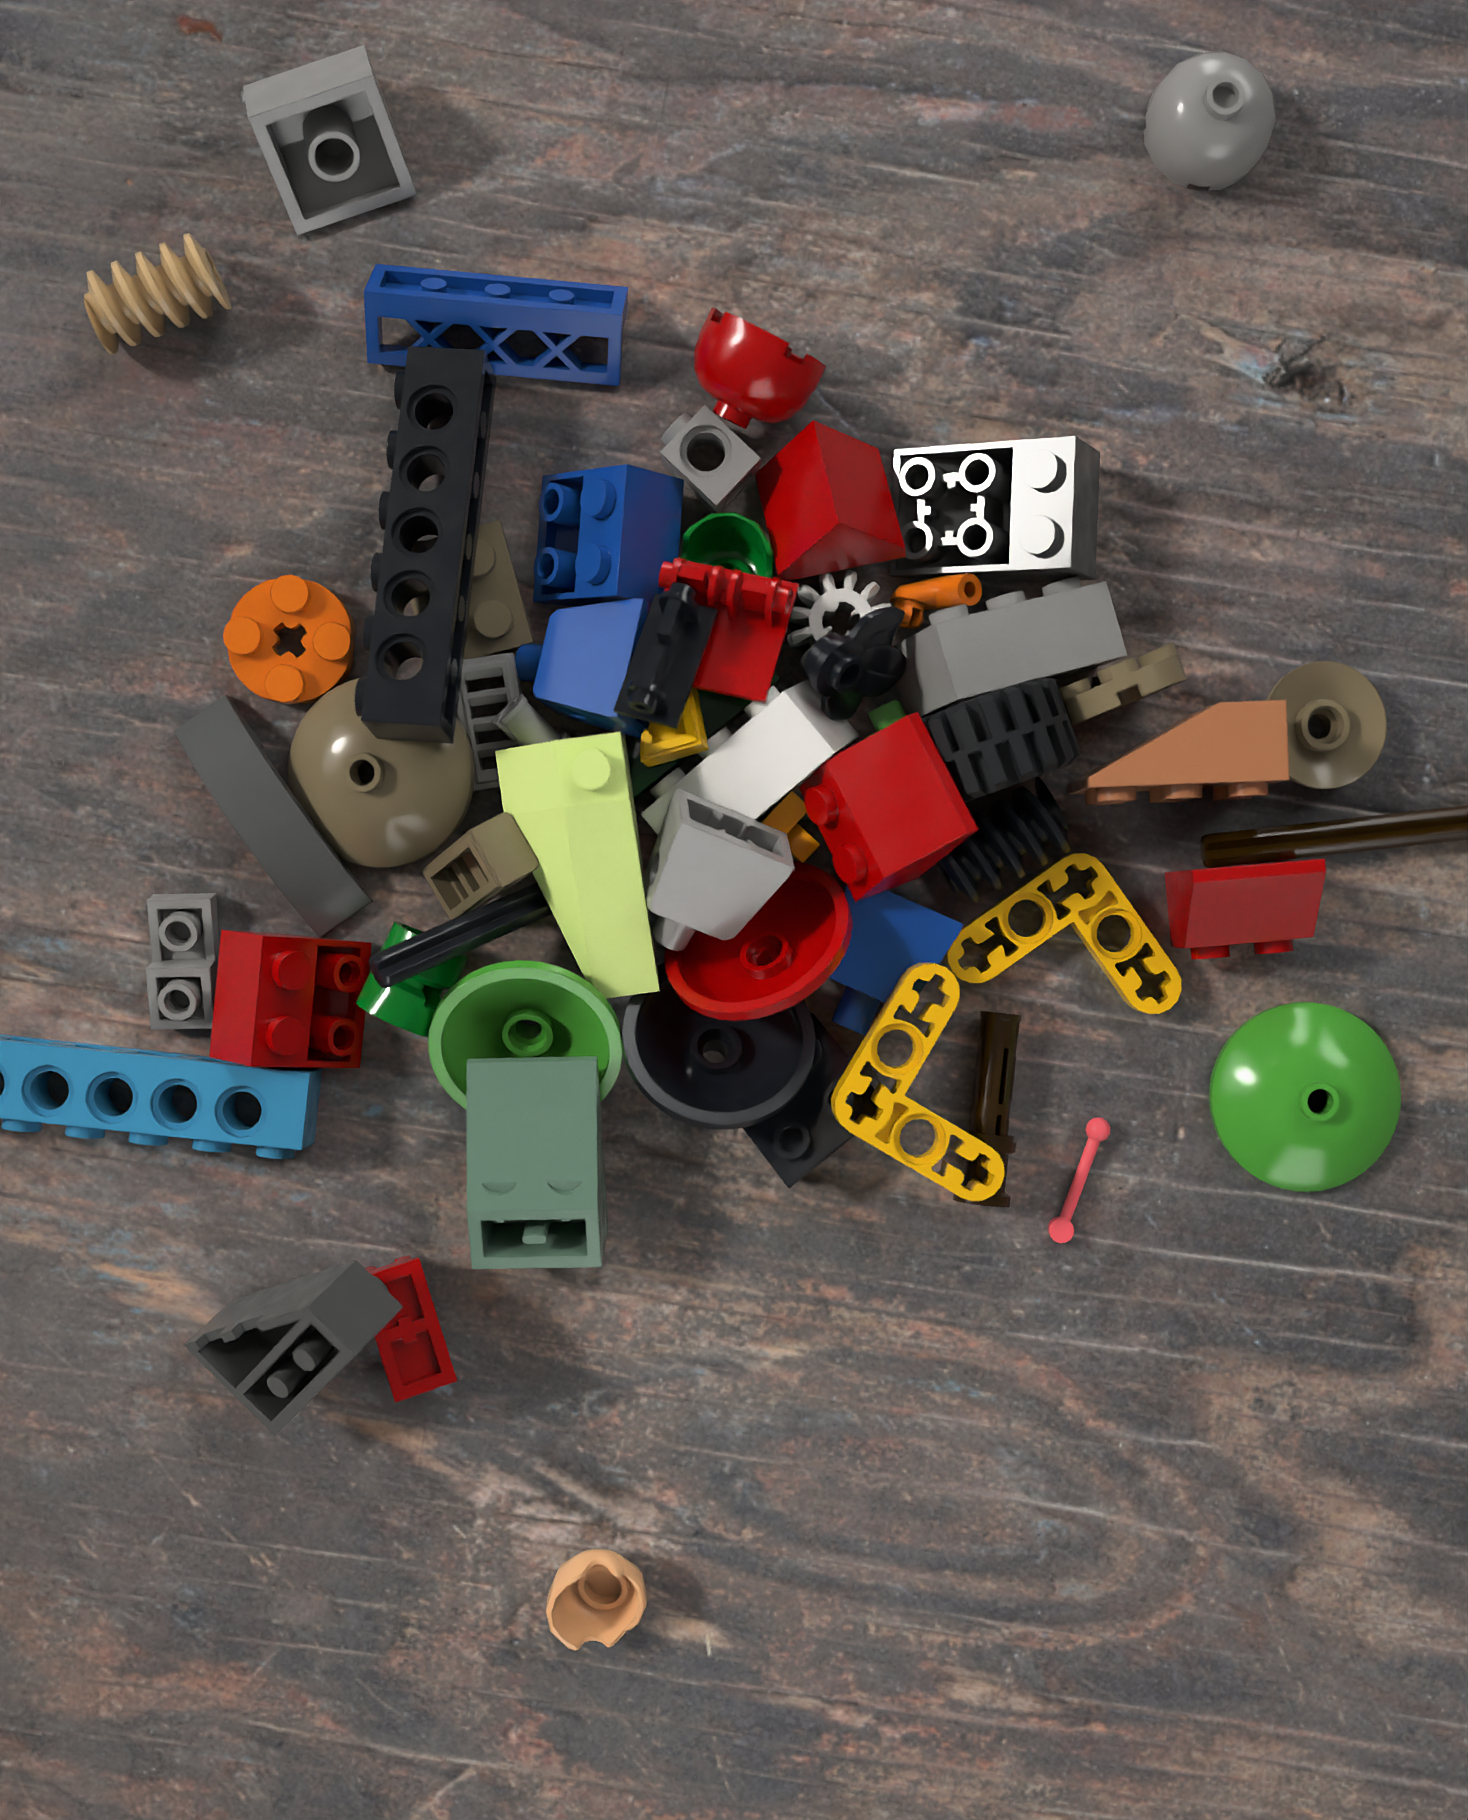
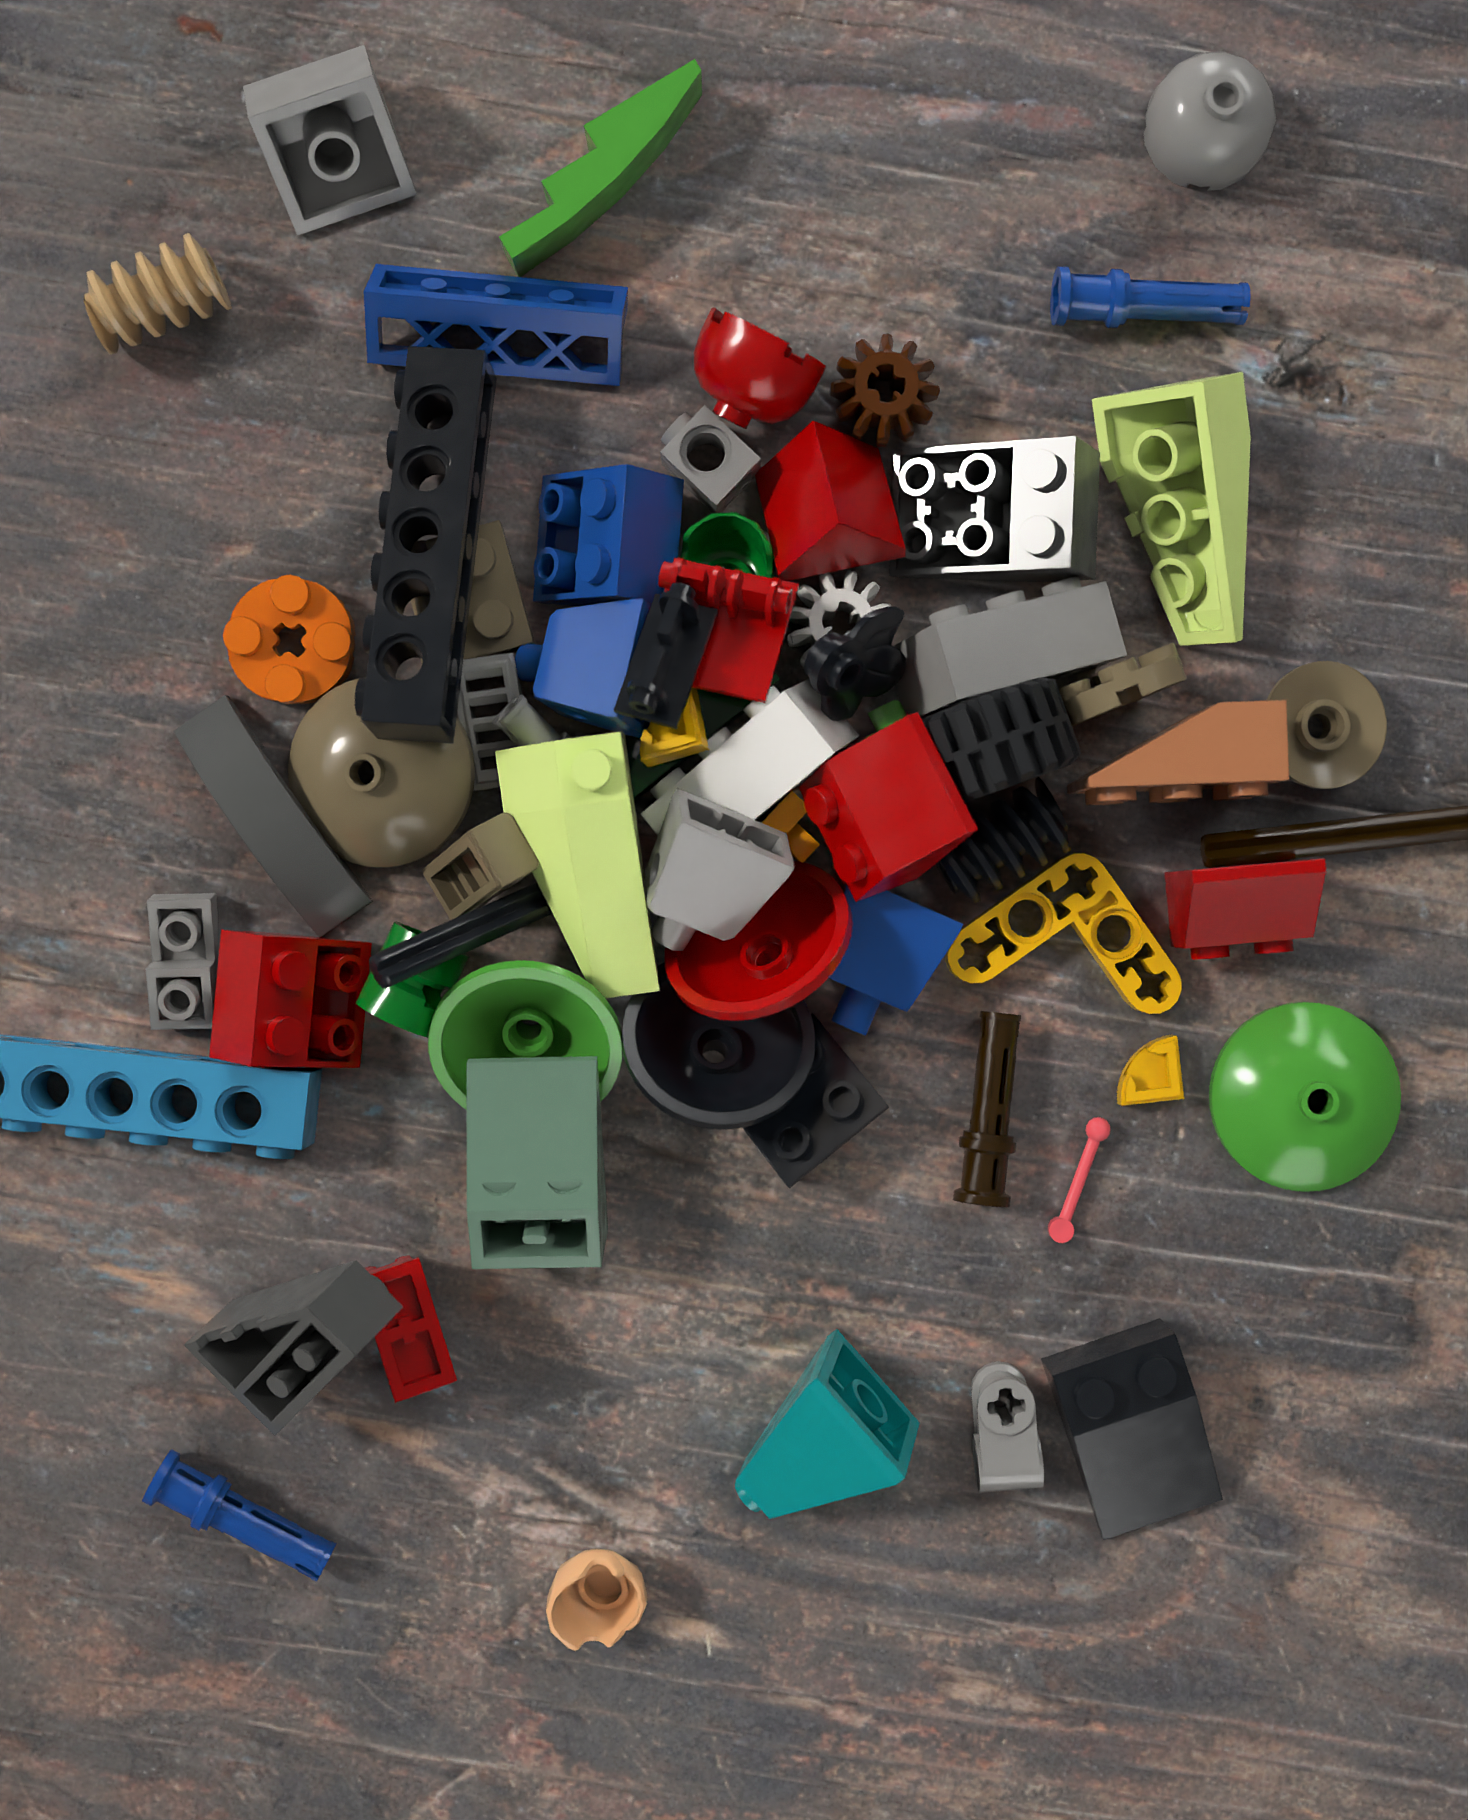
(213, 1504): none -> blue pin
(621, 150): none -> bright green slope
(829, 1438): none -> teal slope
(895, 1108): yellow beam -> none
(904, 380): none -> reddish brown gear
(934, 595): orange arm -> none
(1006, 1437): none -> light grey piece
(1118, 298): none -> blue pin
(1134, 1427): none -> black slope
(1152, 1073): none -> yellow tile
(1186, 482): none -> yellowish green wedge

